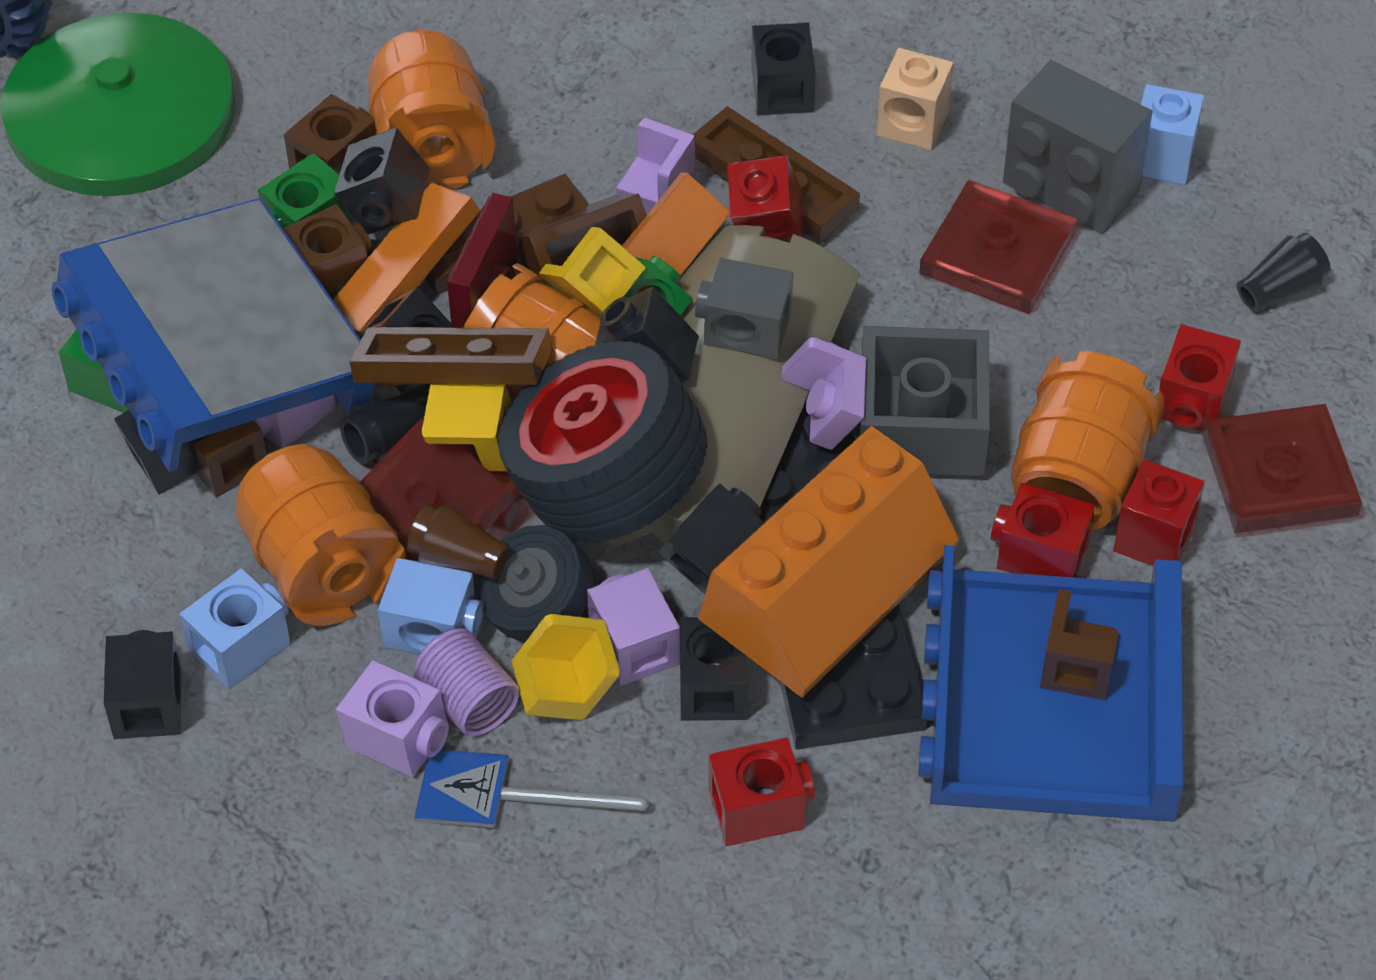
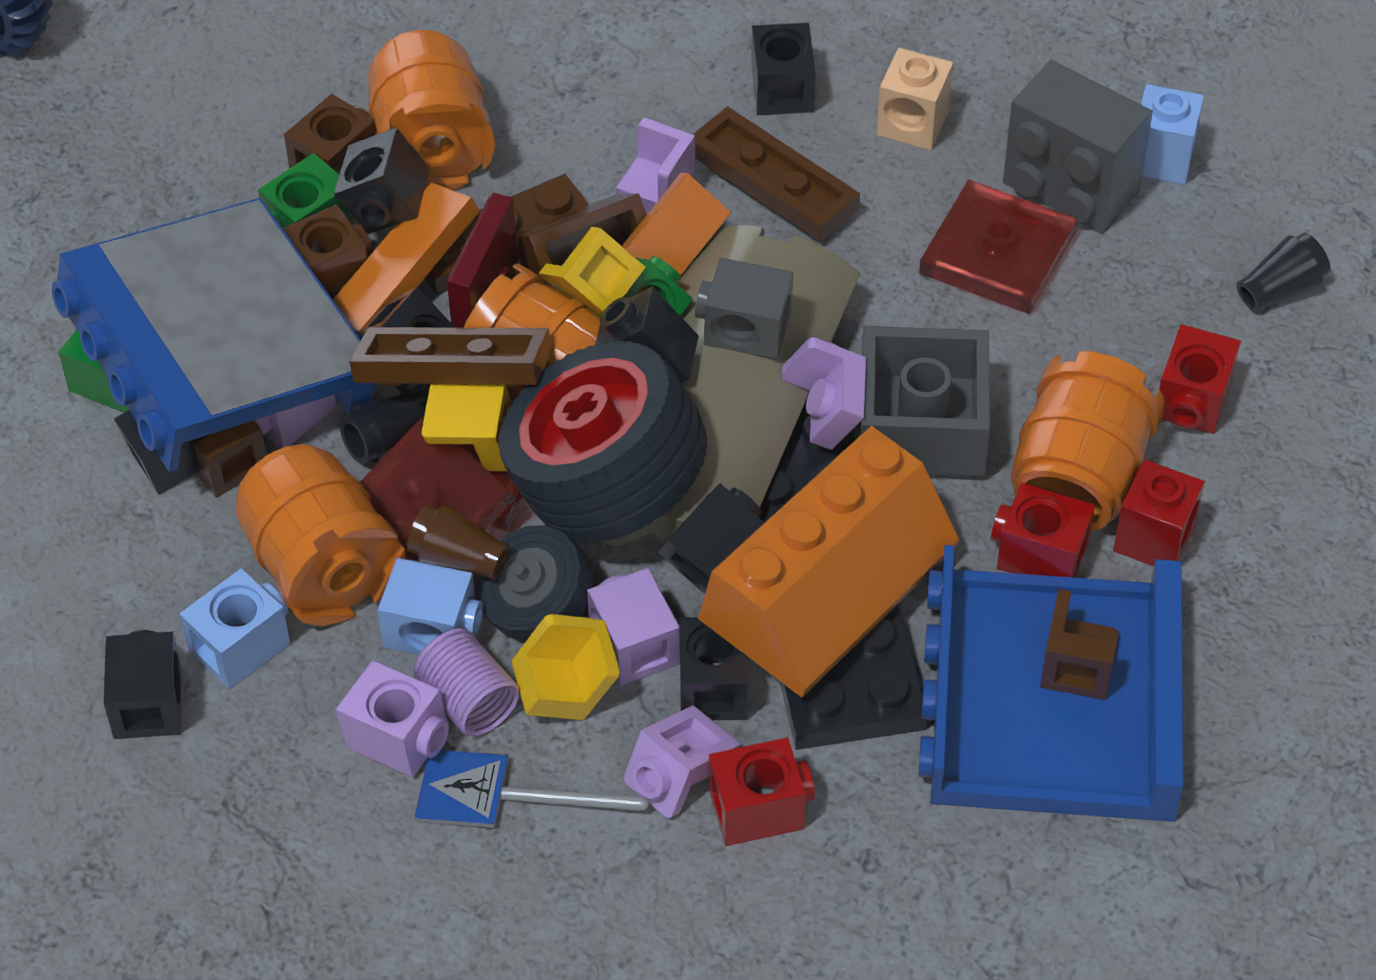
(118, 104): green dish -> none
(674, 757): none -> lavender bracket
(766, 196): red brick -> none
(1281, 468): clear red plate -> none

